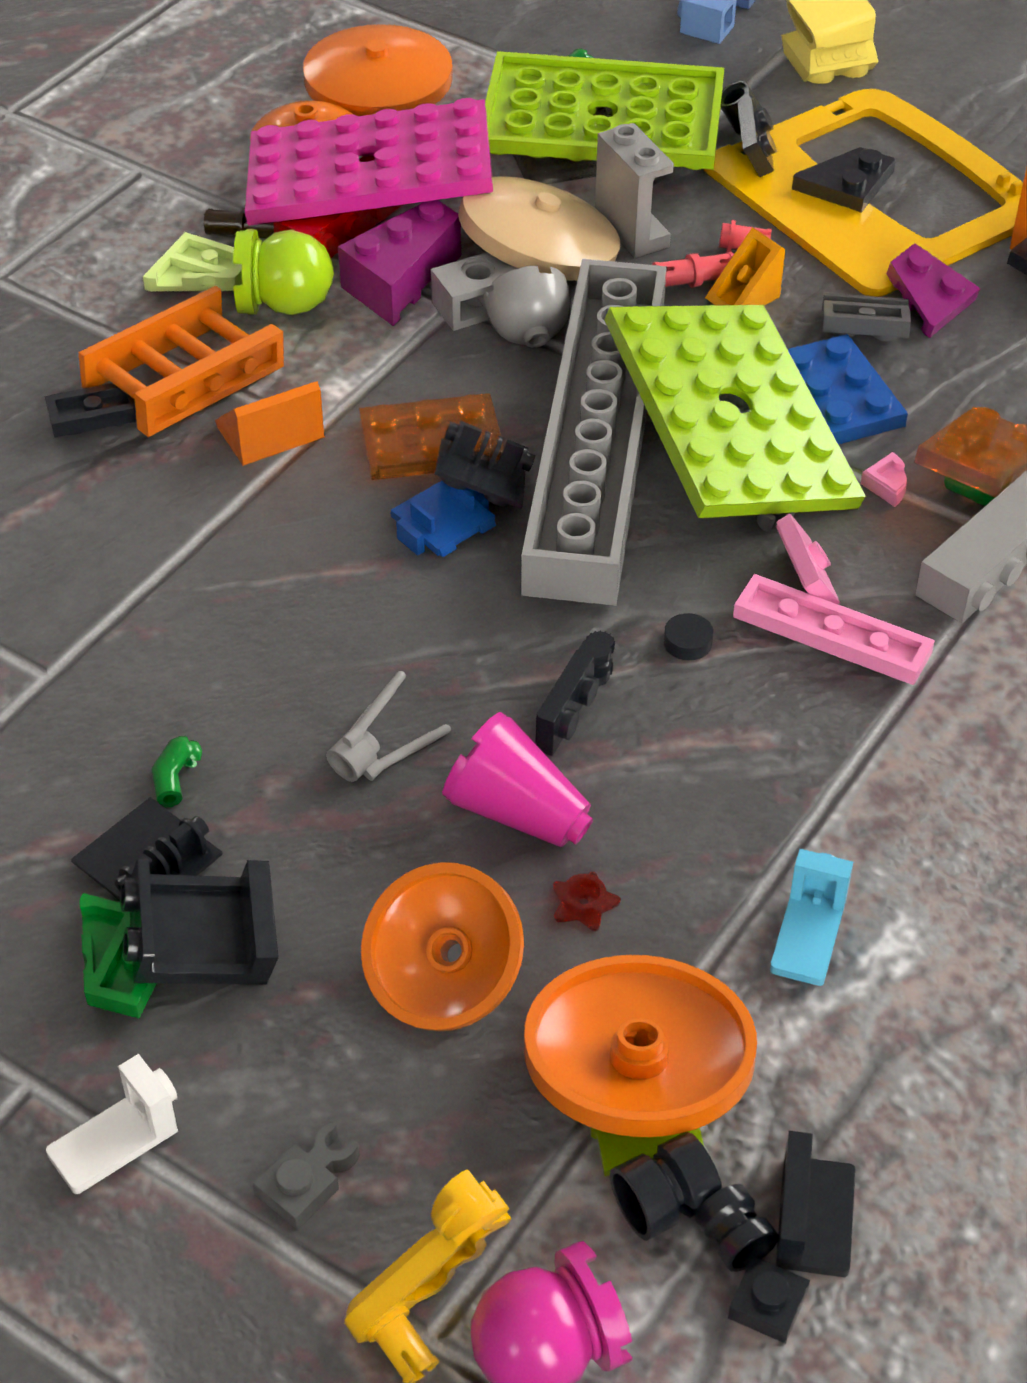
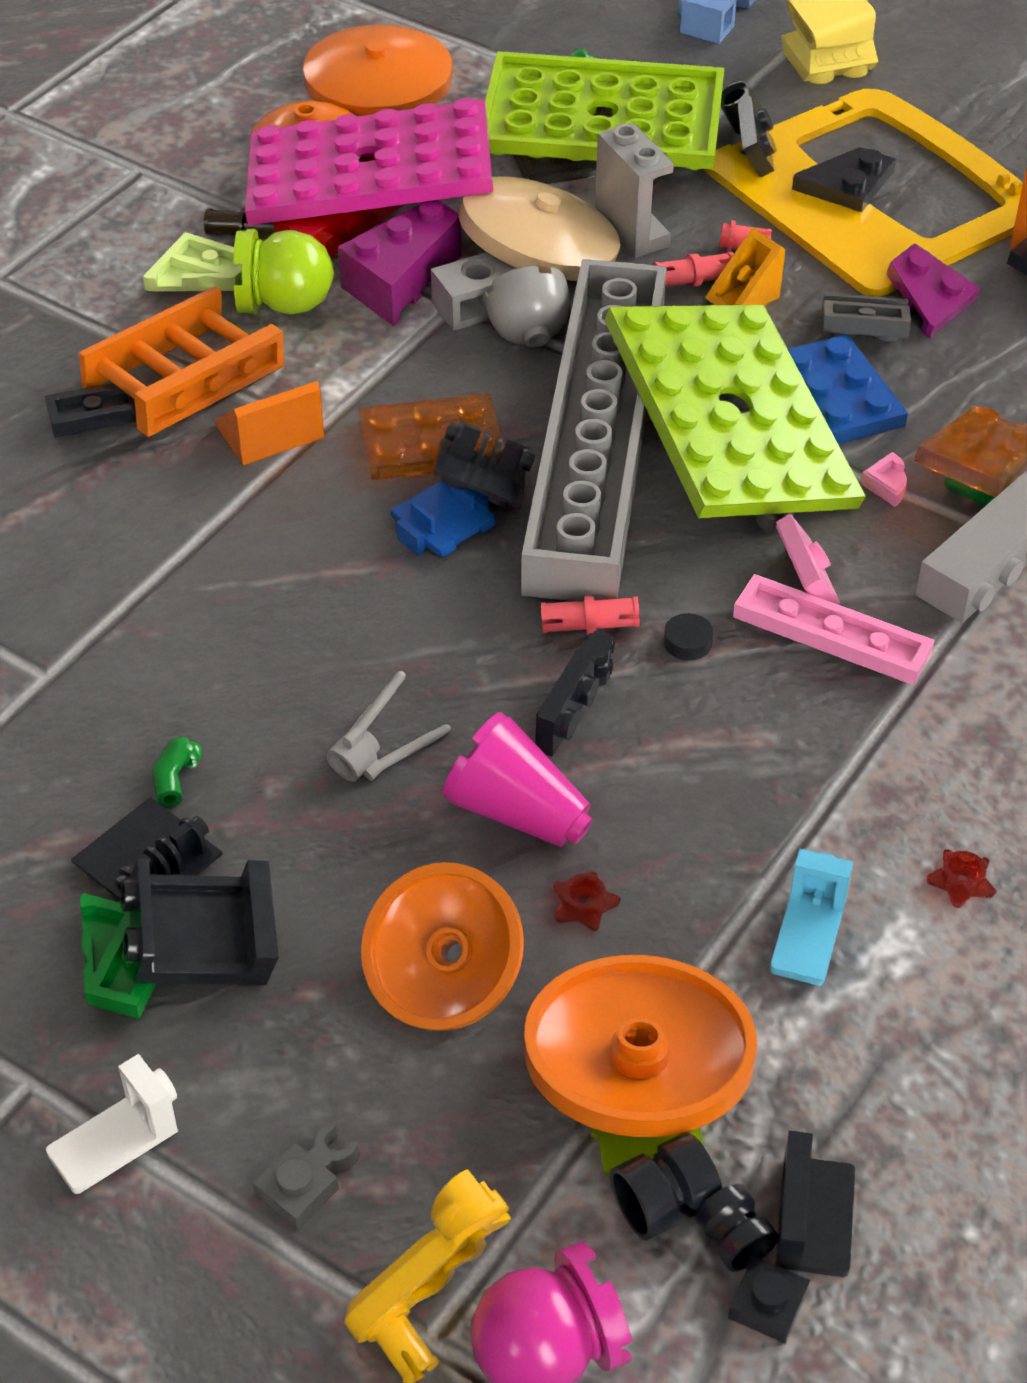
(590, 614): none -> coral pin
(964, 864): none -> clear red plate

